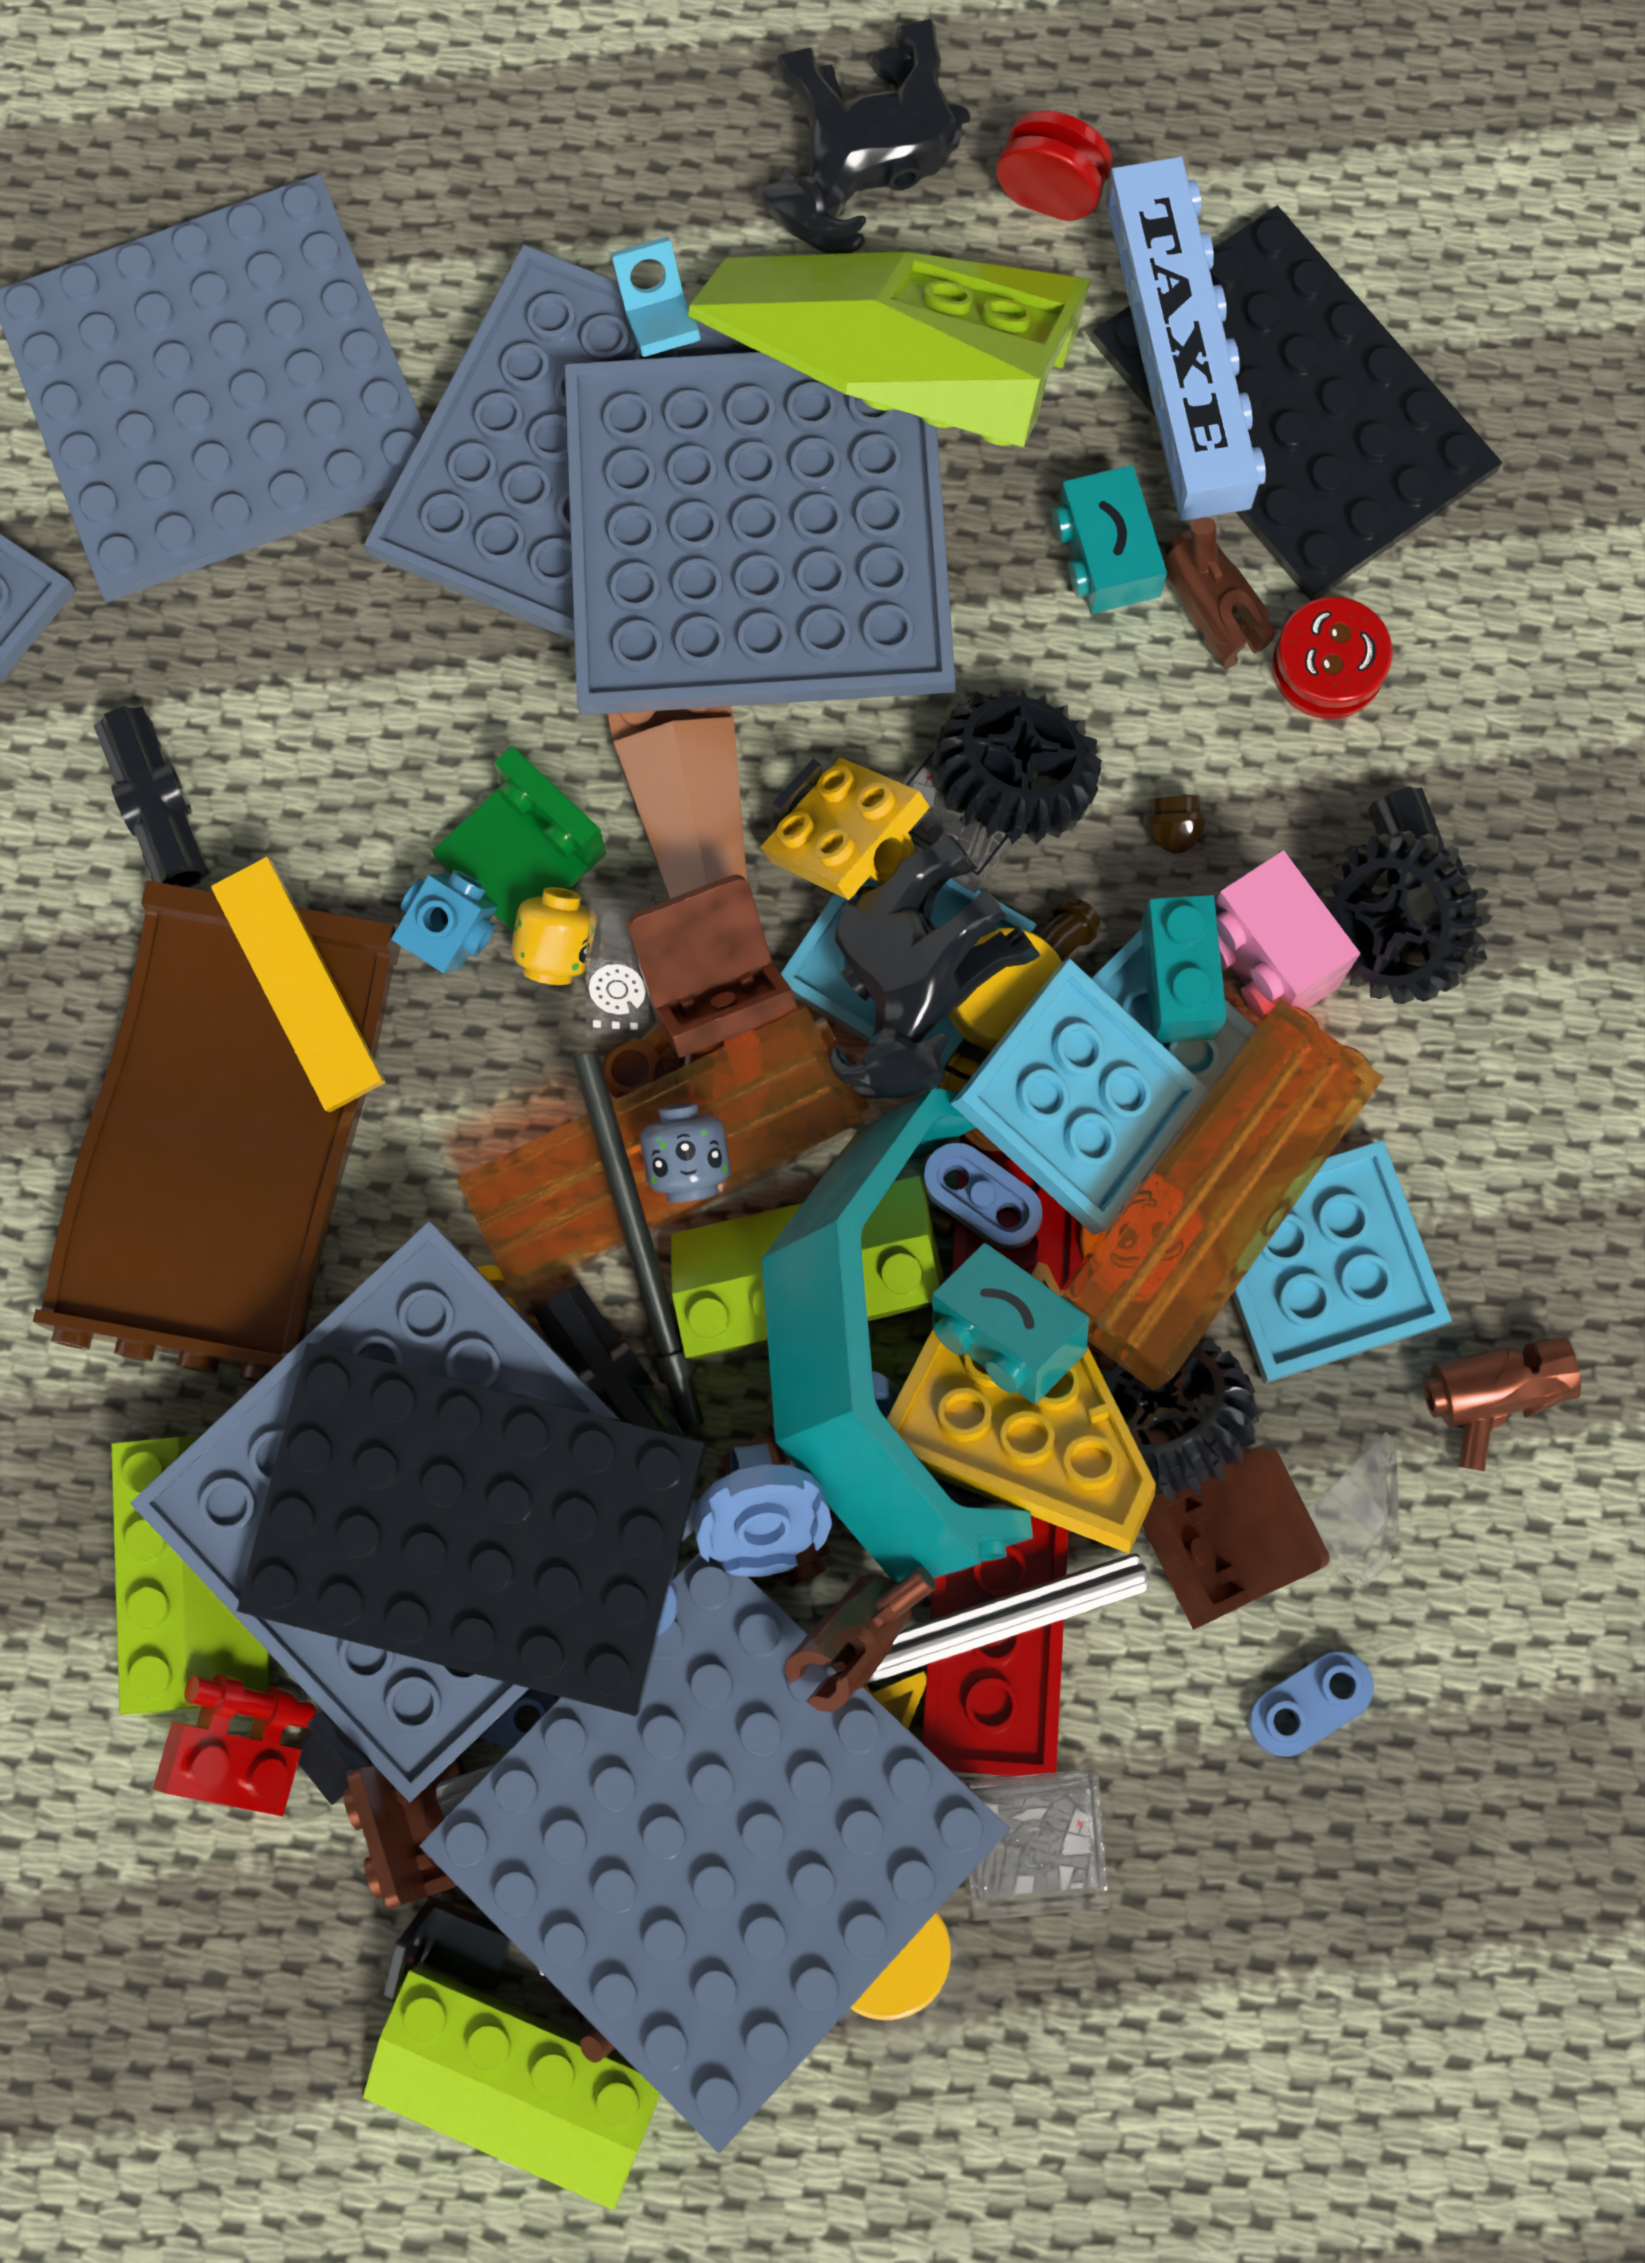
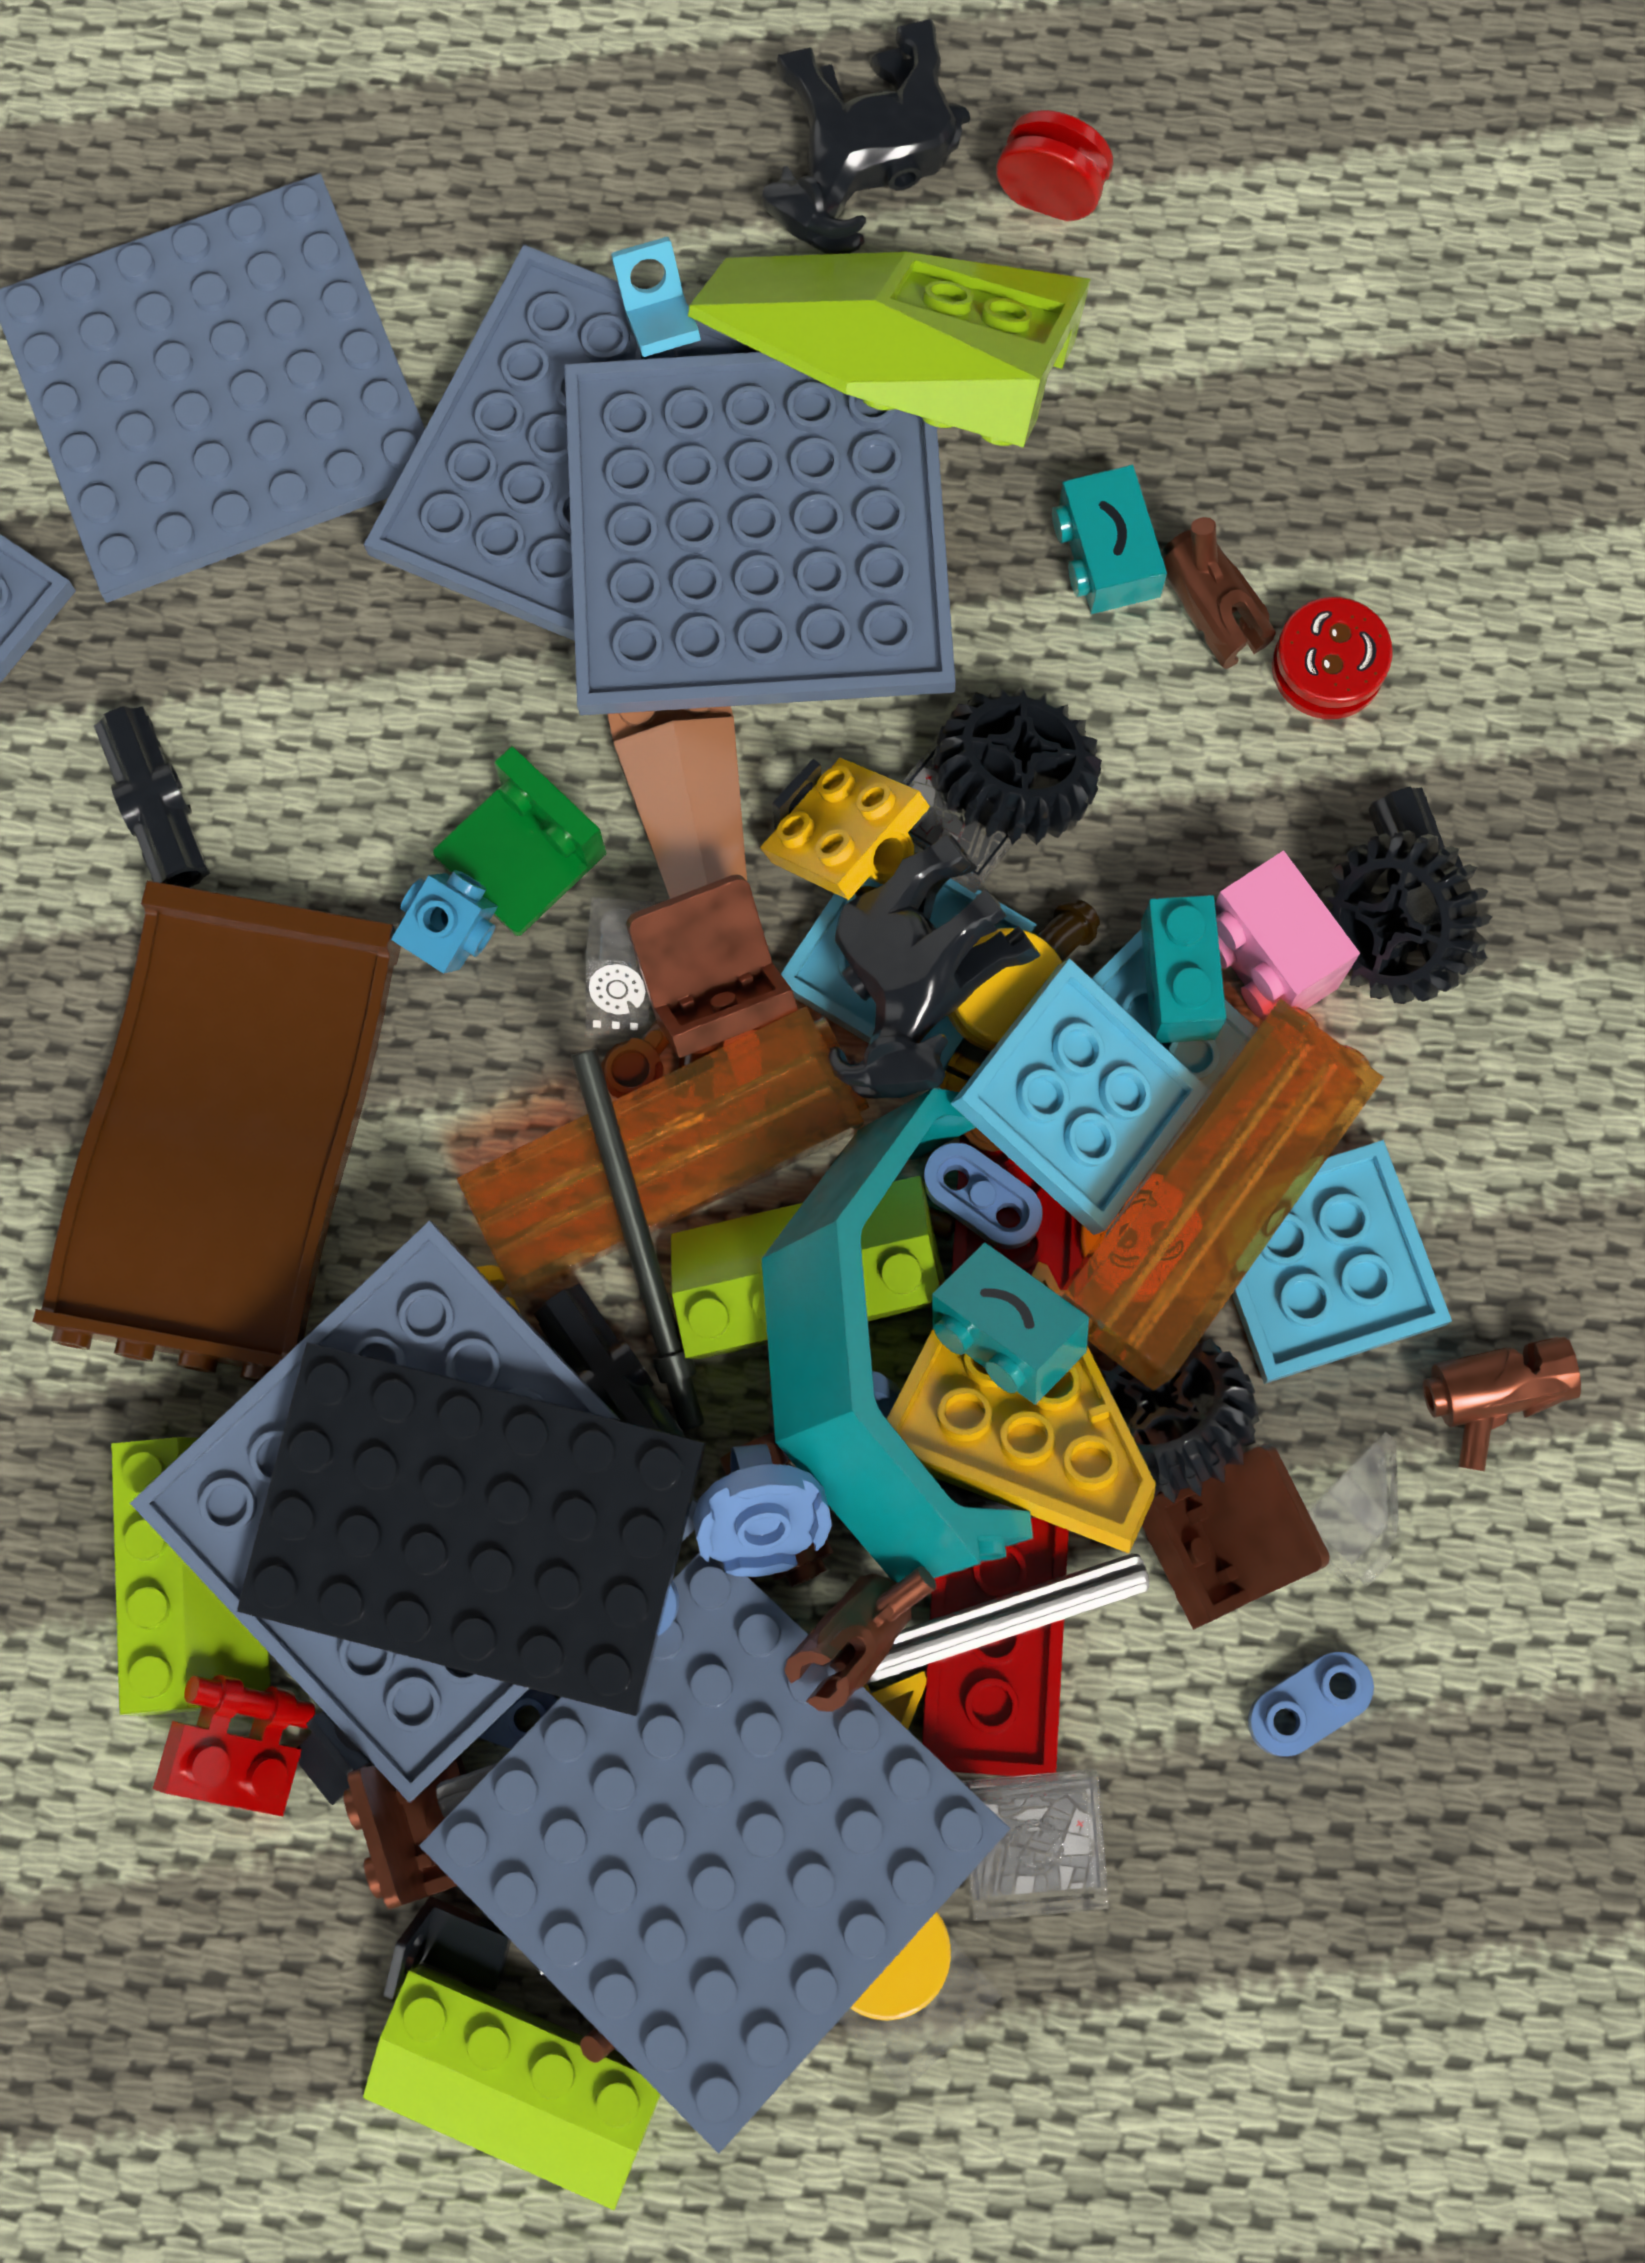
(298, 984): yellow tile -> none
(551, 936): yellow head -> none
(685, 1153): sand blue head -> none
(1176, 822): dark brown plate -> none
(1183, 339): light blue brick -> none
(1342, 413): black plate -> none

